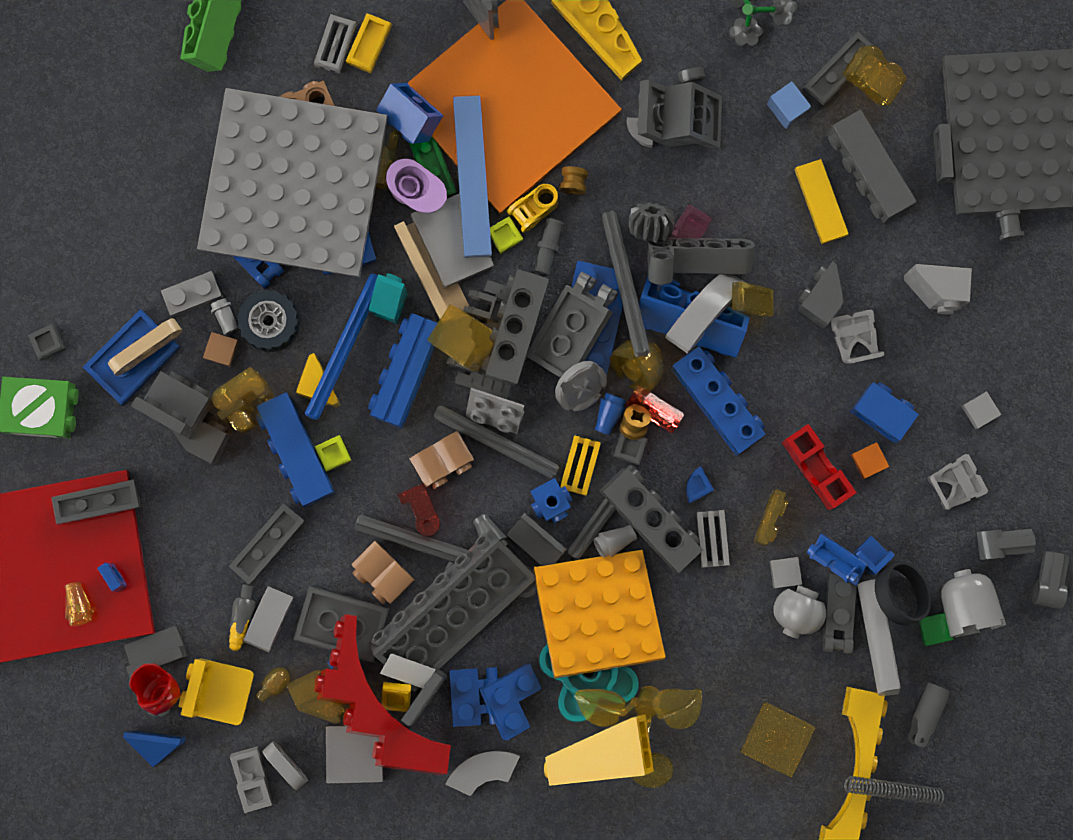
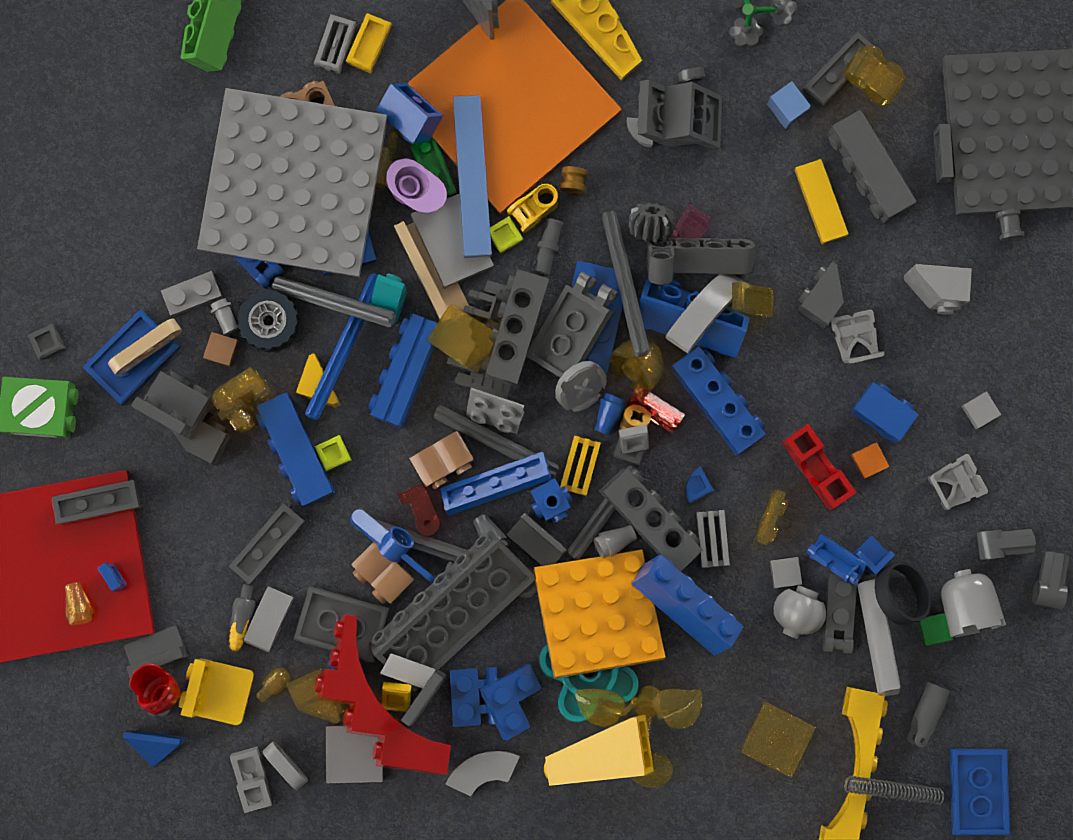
(334, 301): none -> dark grey axle
(391, 543): none -> blue piece
(495, 483): none -> blue plate
(634, 439): none -> light grey tile
(687, 605): none -> blue brick
(979, 792): none -> blue tile

